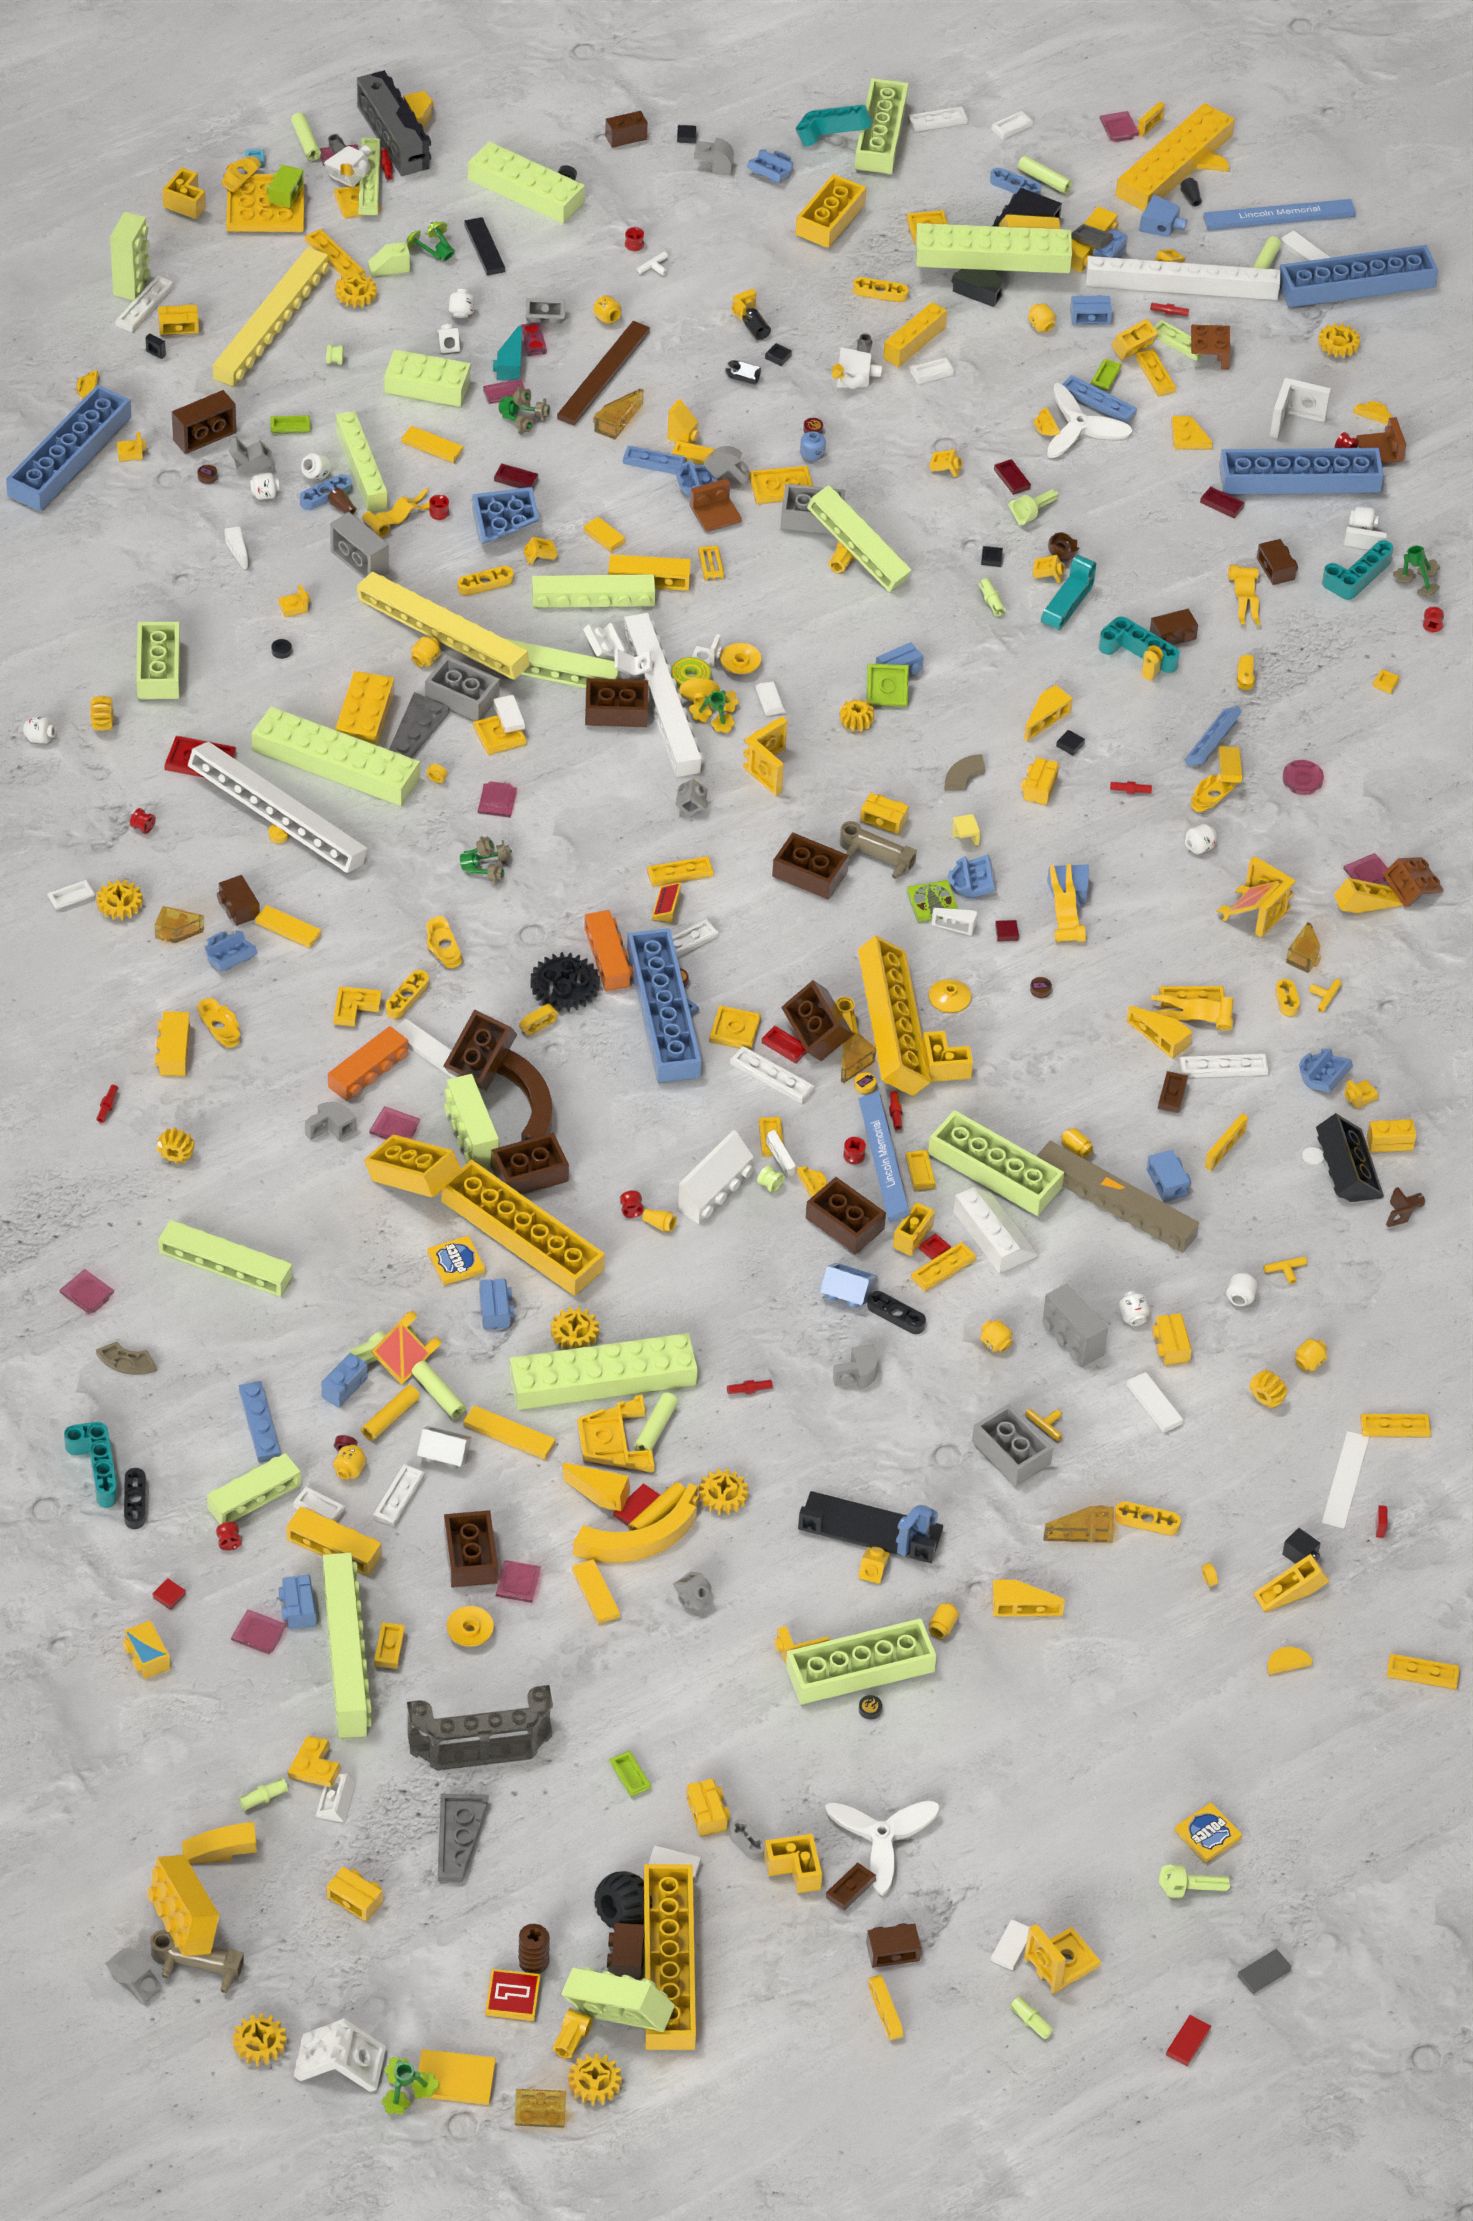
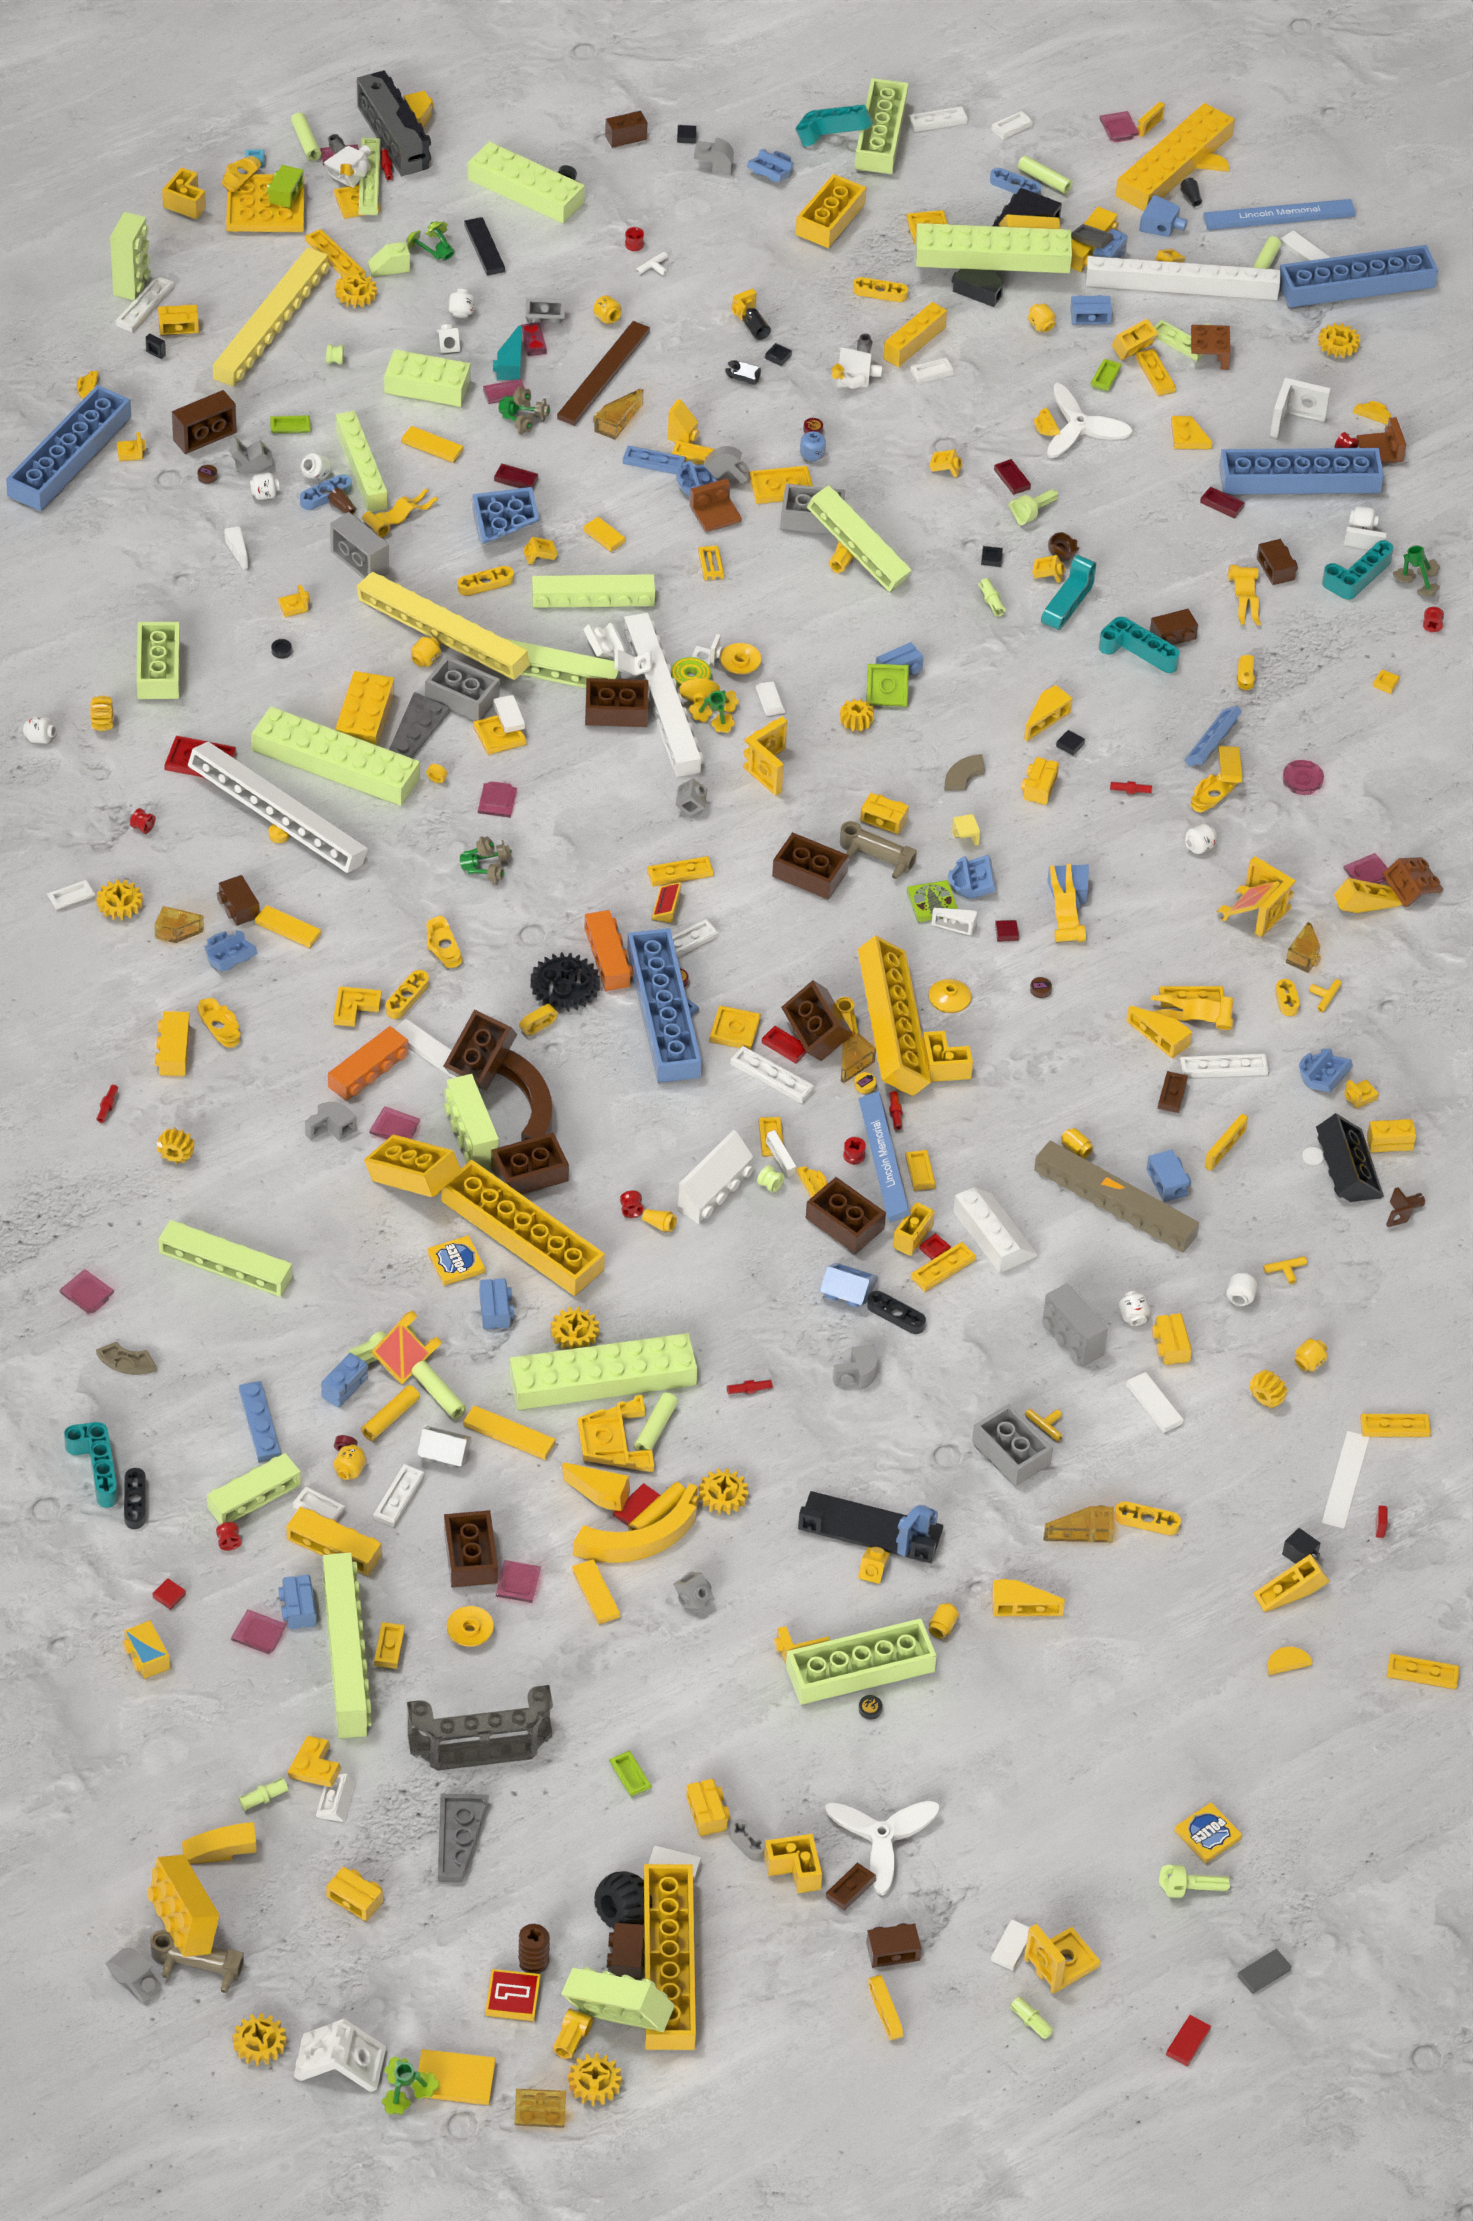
(439, 507): red wheel -> none
(668, 572): yellow brick -> none
(996, 1163): yellowish green brick -> none
(996, 1335): yellow head -> none
(1100, 400): medium blue plate -> none
(1151, 662): yellow piece -> none
(1169, 309): red bar -> none
(1209, 1574): yellow tile -> none

